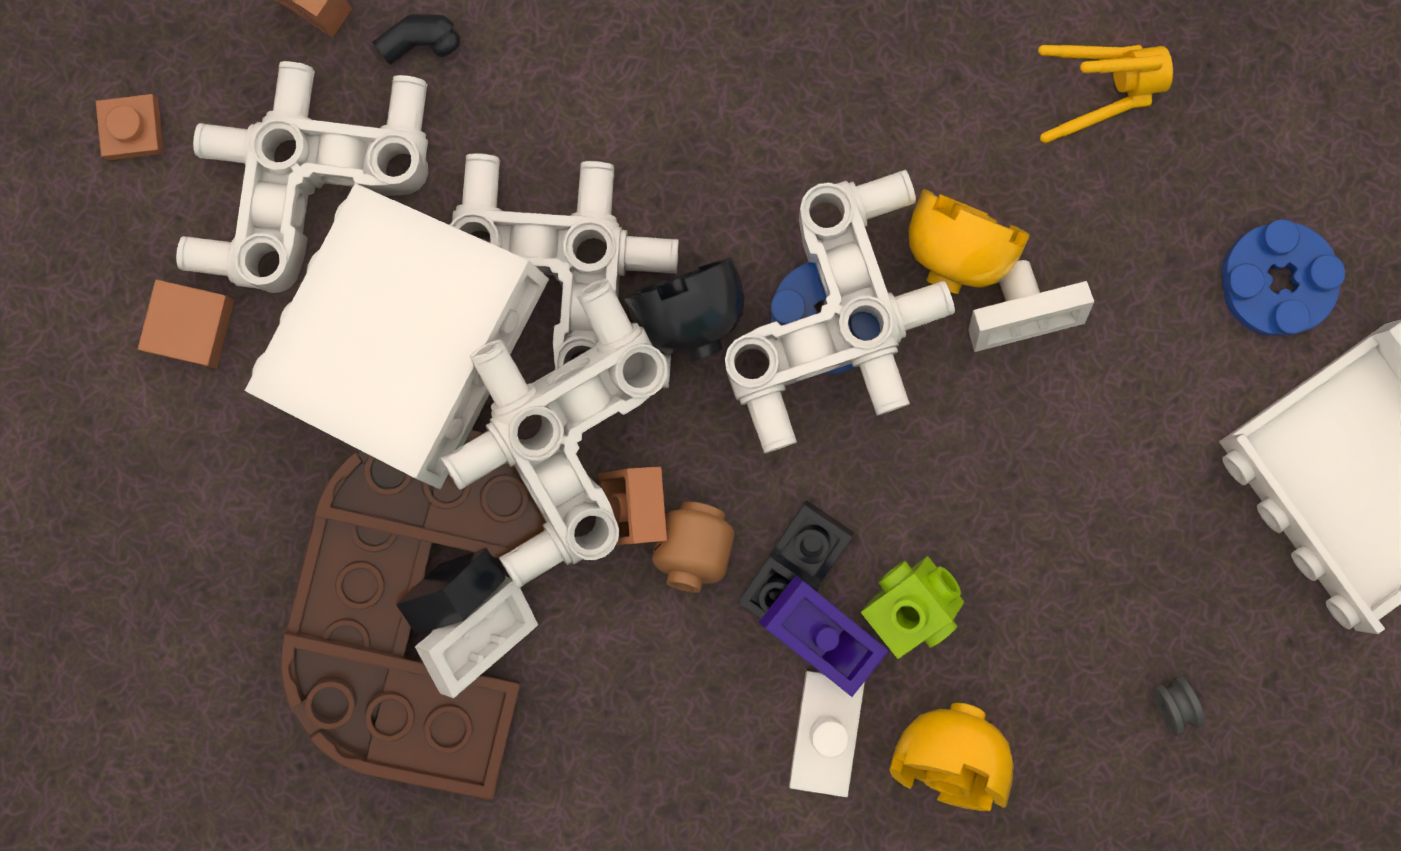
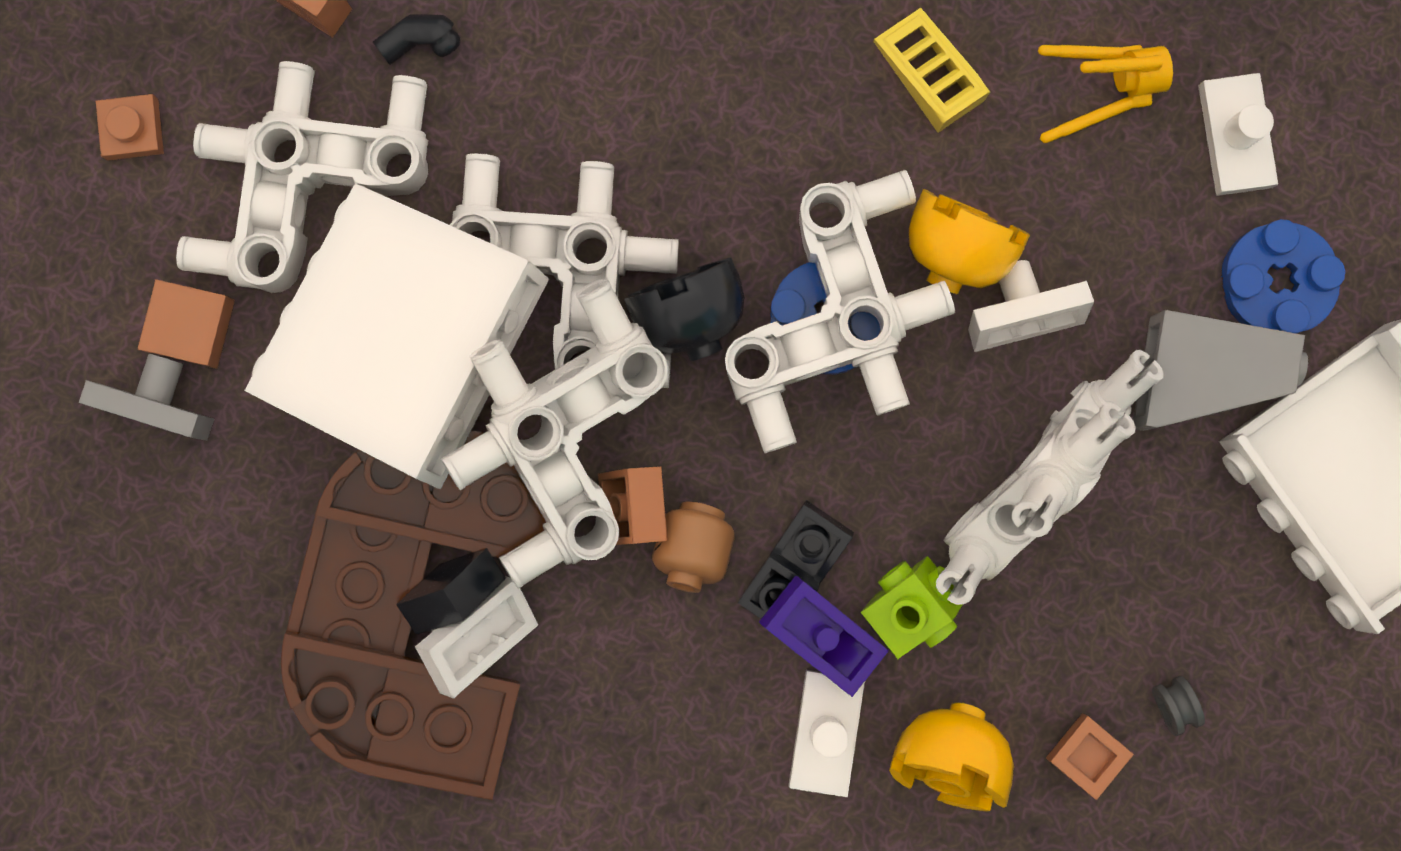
(151, 400): none -> light grey tile
(938, 113): none -> light yellow slope
(1048, 480): none -> white pin
(1089, 756): none -> nougat plate
(1215, 367): none -> light grey slope
(1238, 134): none -> white tile

